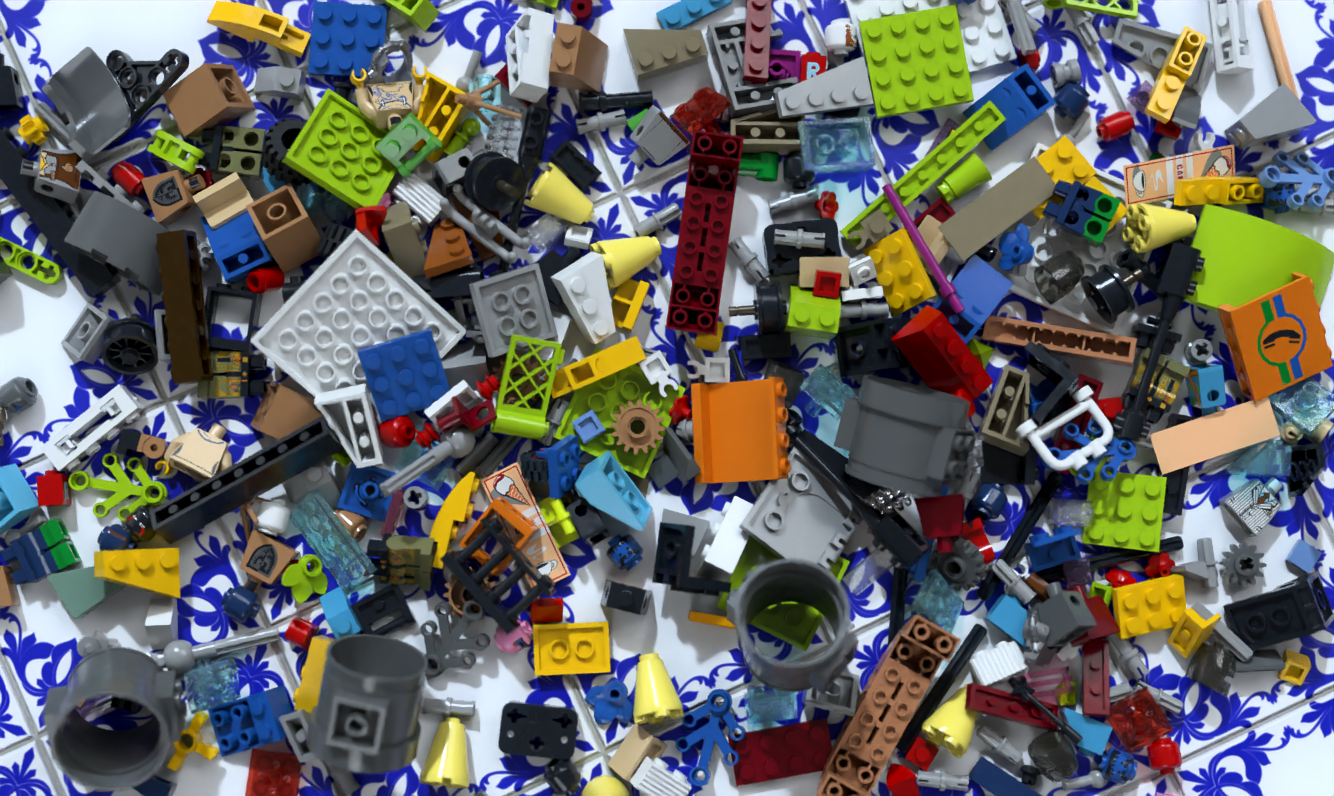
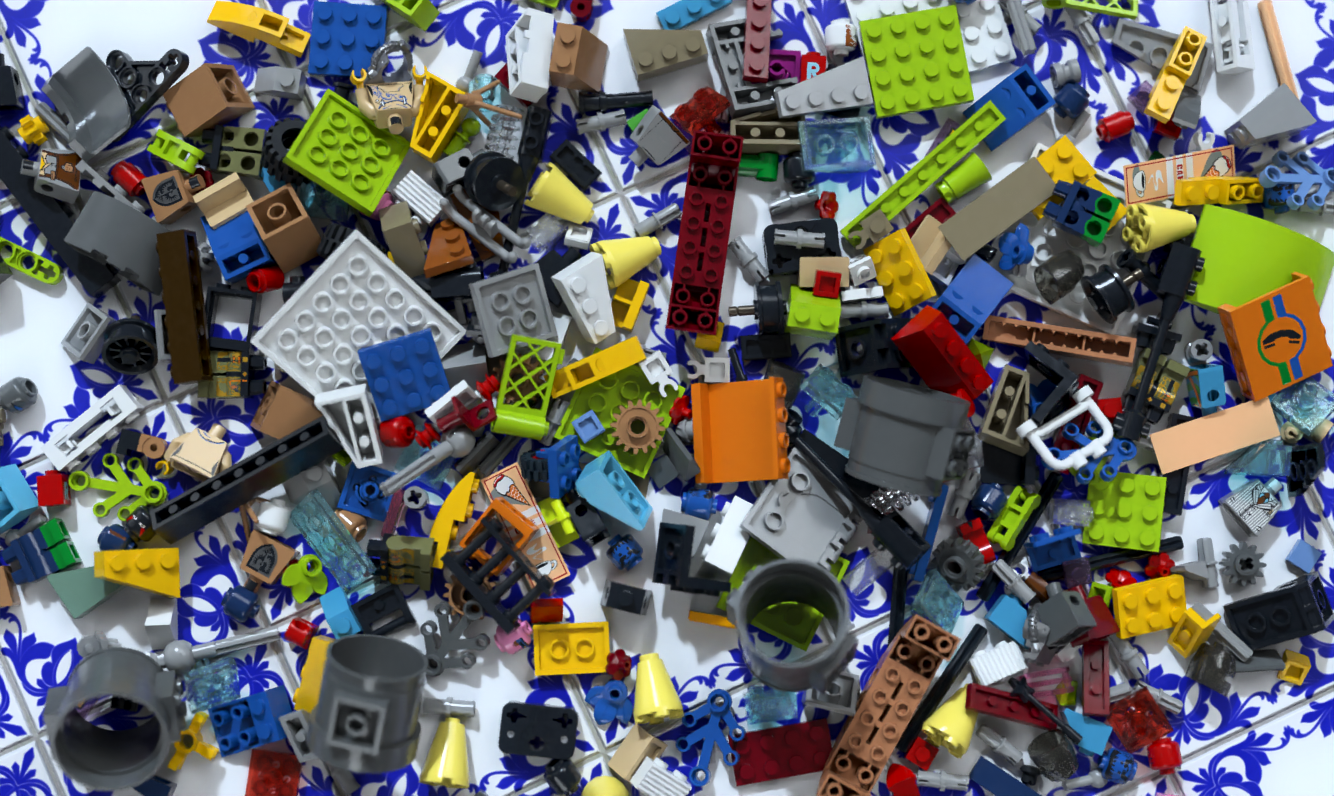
(369, 220): red tile -> none
(402, 139): bright green plate -> none
(618, 664): none -> dark red plant
(698, 503): none -> blue head
(942, 519): dark red torso -> none
(947, 289): magenta bar -> none
(1013, 517): none -> lime plate
(1032, 60): red plate -> none

